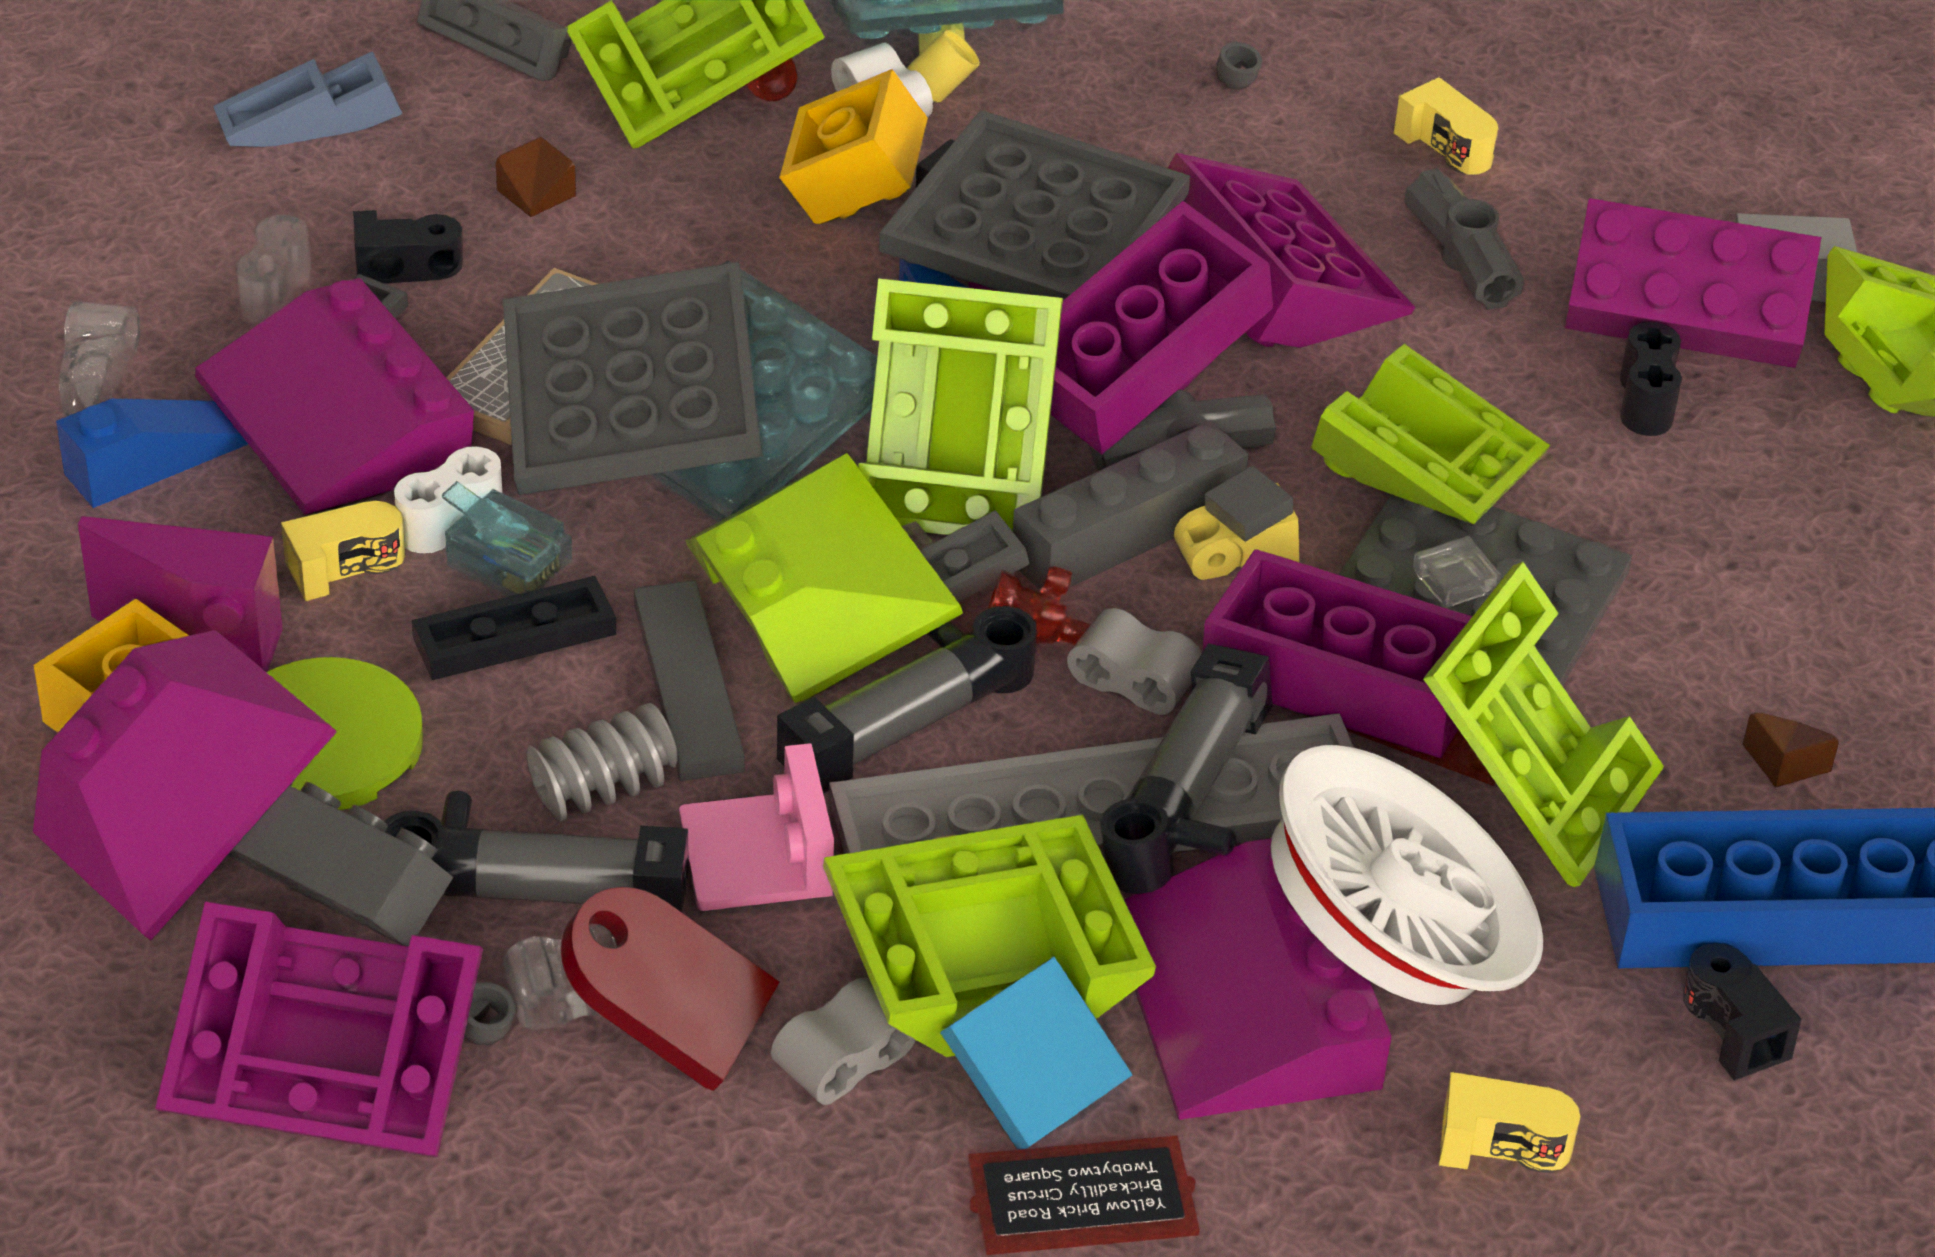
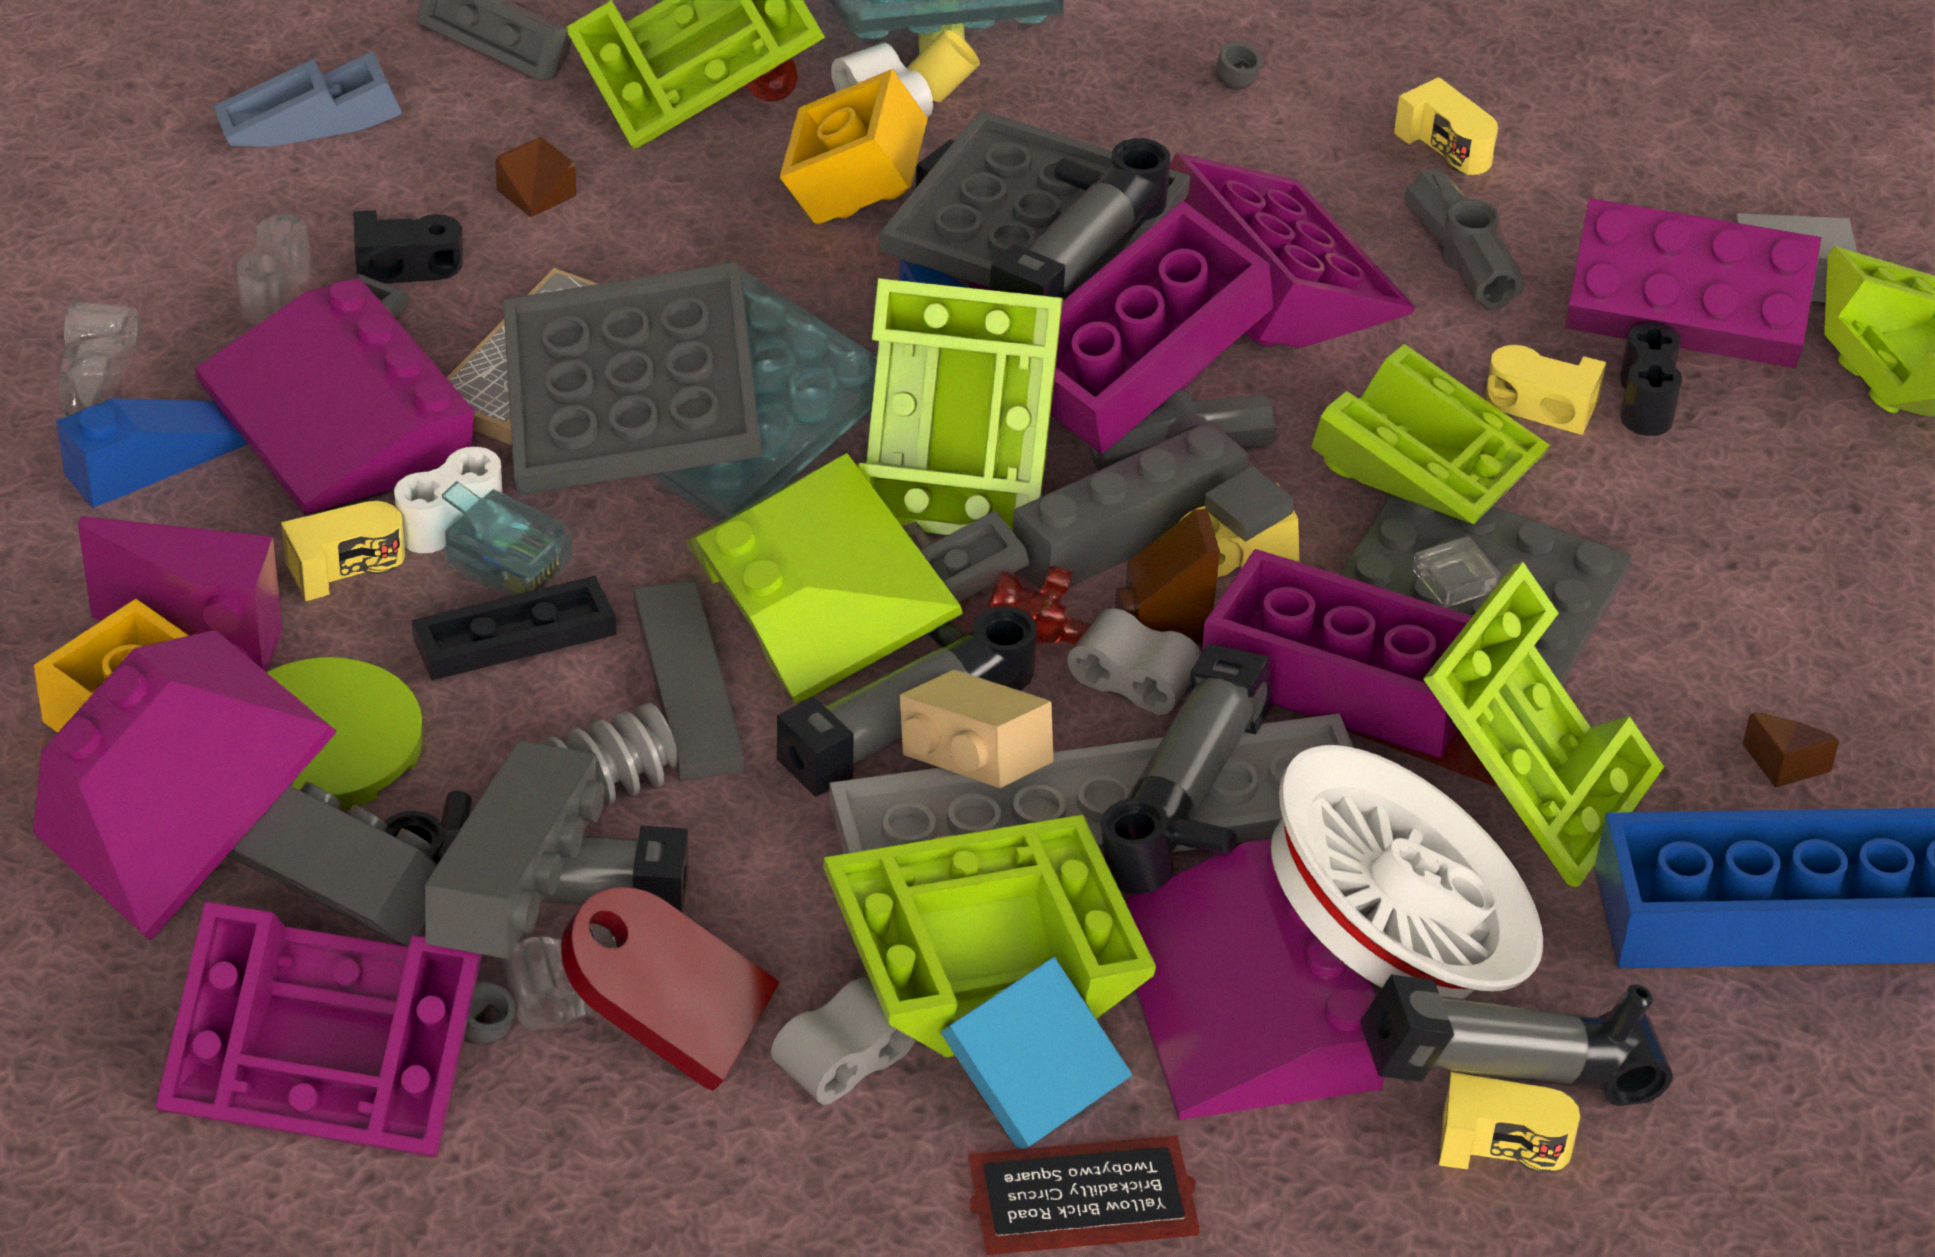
(512, 849): none -> dark grey brick
(764, 844): bright pink bracket -> none
(977, 728): none -> tan brick
(1109, 207): none -> piece
(1174, 578): none -> reddish brown slope
(1418, 1030): none -> piece
(1544, 388): none -> light yellow leg
(1743, 1009): black leg -> none

